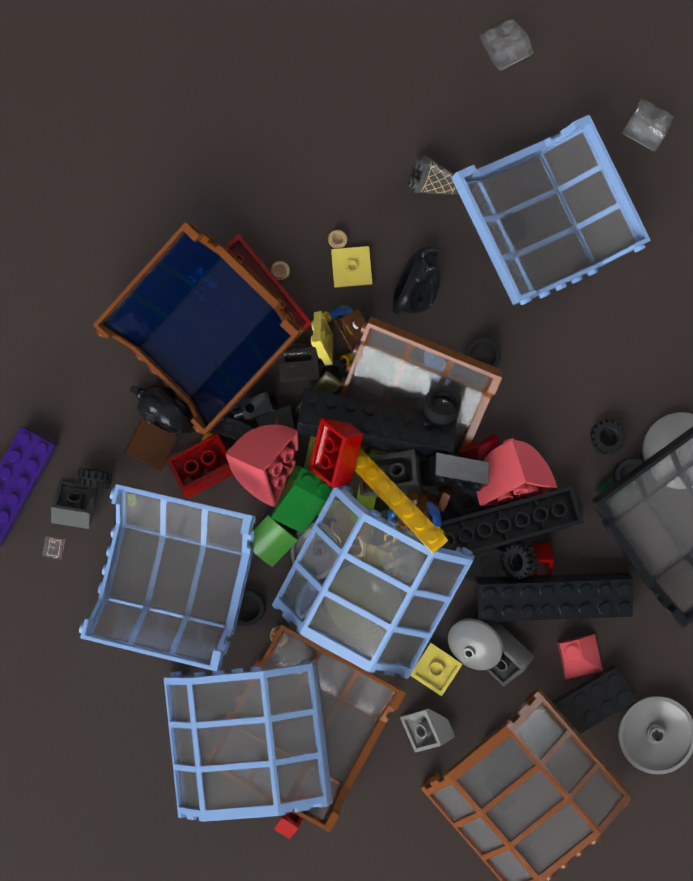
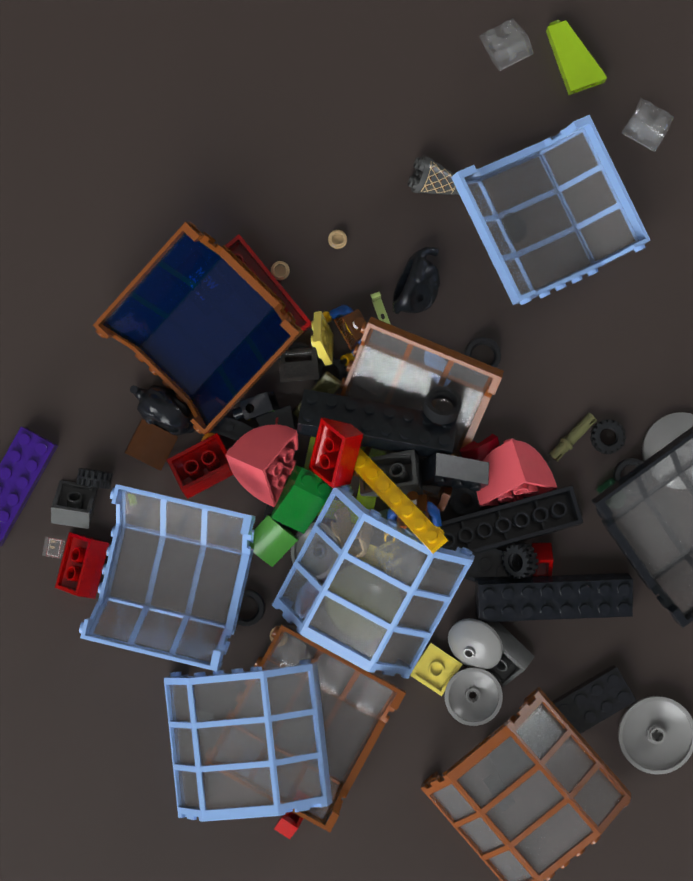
(82, 565): none -> red slope
(351, 267): light yellow plate -> none
(379, 307): none -> yellowish green piece
(427, 729): light grey slope -> none
(473, 710): none -> light grey dish
(572, 437): none -> olive pin
(573, 59): none -> lime slope
(580, 656): coral slope -> none

